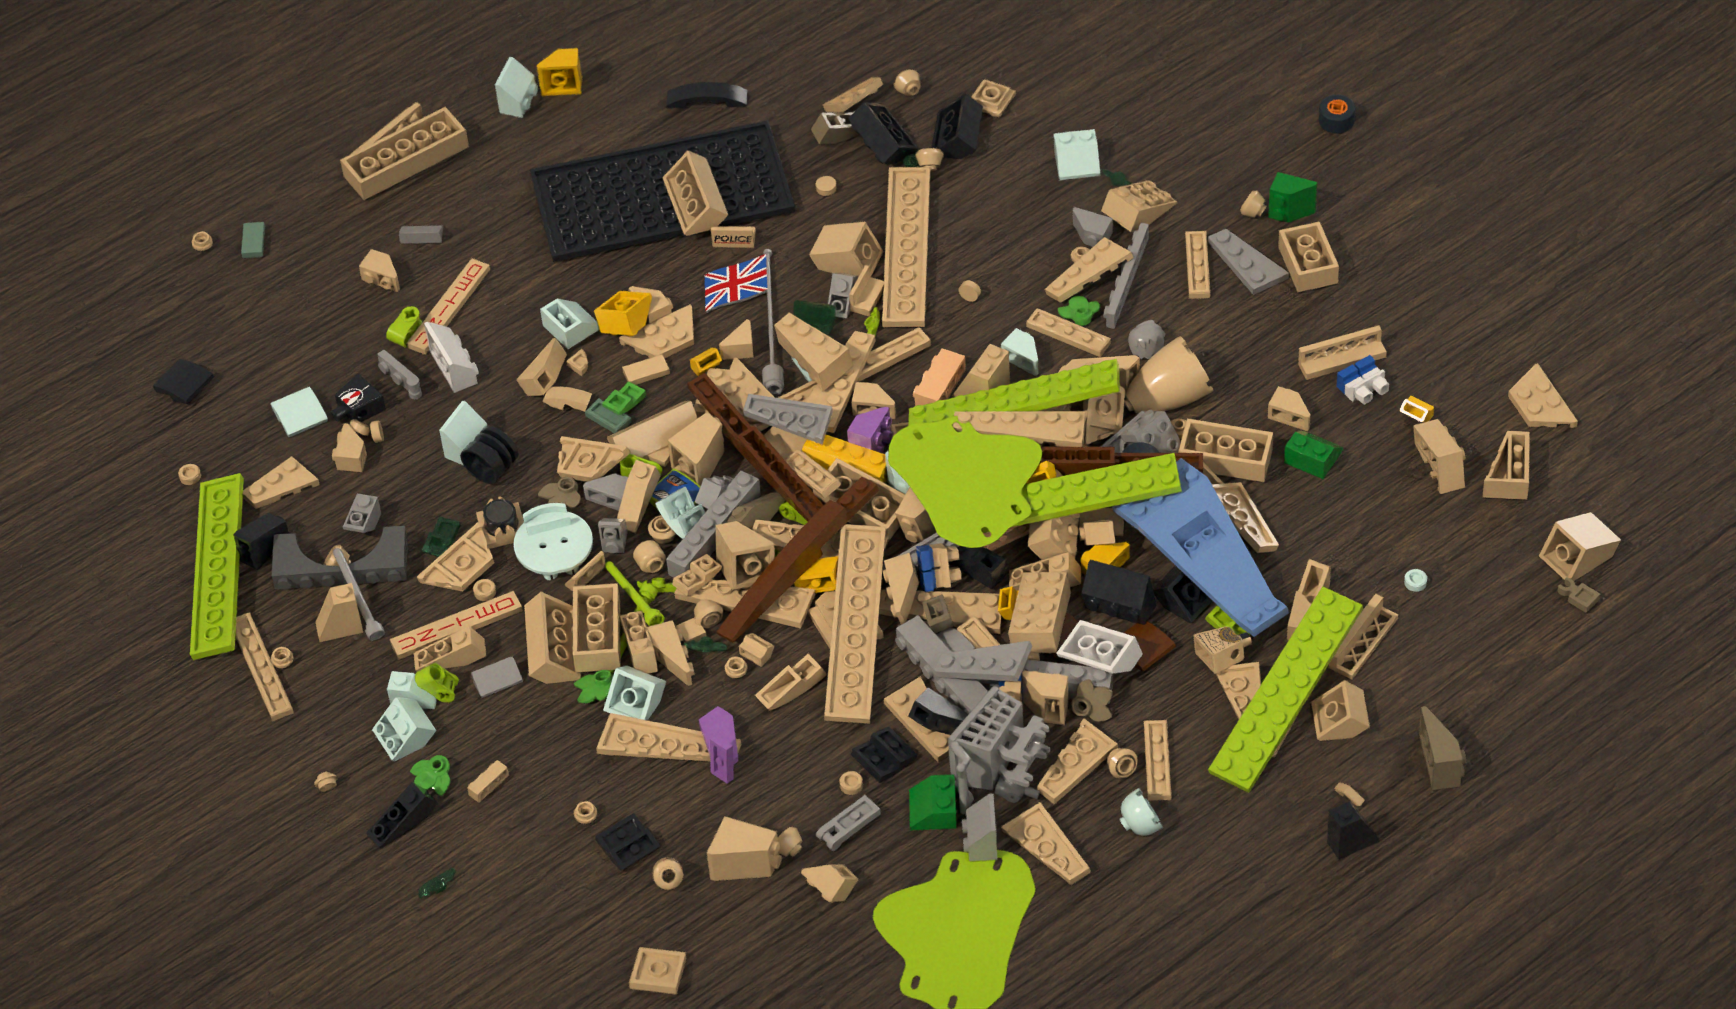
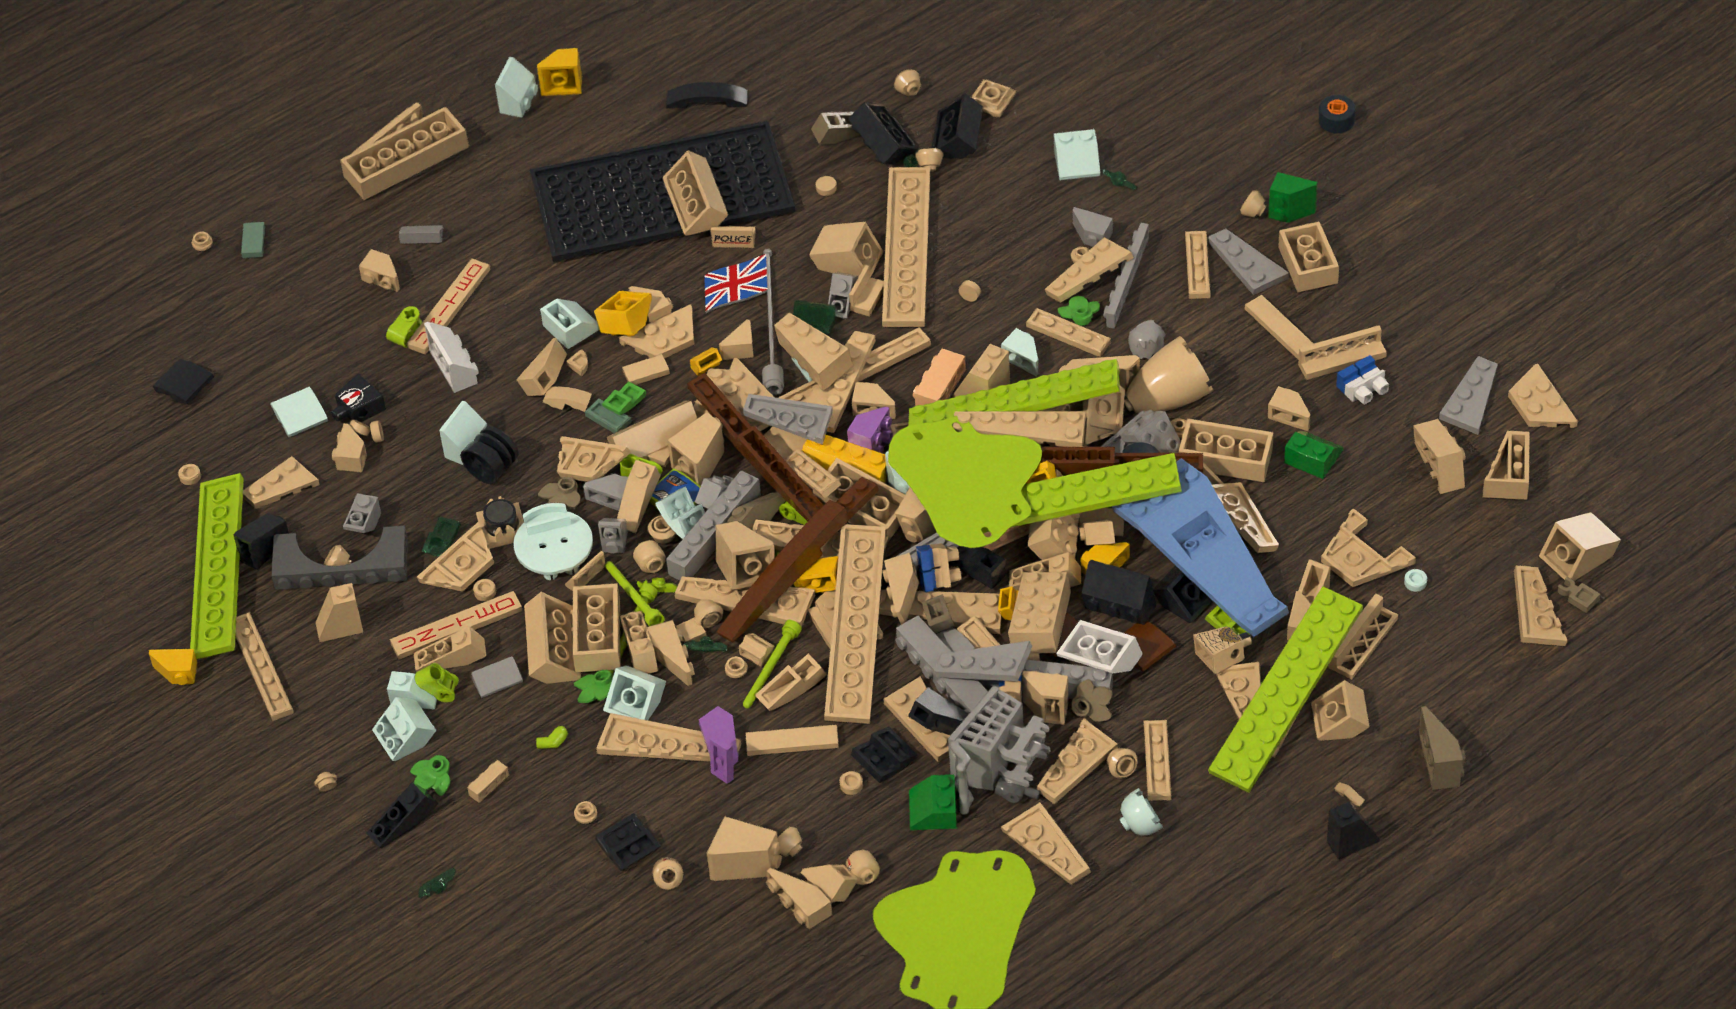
(175, 665): none -> yellow slope
(278, 655): tan plate -> none
(373, 629): light grey piece -> none
(399, 374): light grey plate -> none
(554, 740): none -> lime arm
(657, 970): tan plate -> none
(698, 575): tan slope -> none
(790, 630): none -> lime piece
(792, 740): none -> tan tile
(803, 898): none -> tan slope
(848, 822): light grey plate -> none
(853, 95): tan wing -> none
(863, 866): none -> tan head
(872, 322): lime piece -> none
(980, 830): light grey slope -> none
(1137, 204): tan slope -> none
(1277, 325): none -> tan tile
(1356, 560): none -> tan wing
(1417, 409): yellow piece -> none
(1471, 396): none -> light grey wing
(1535, 610): none -> tan wing

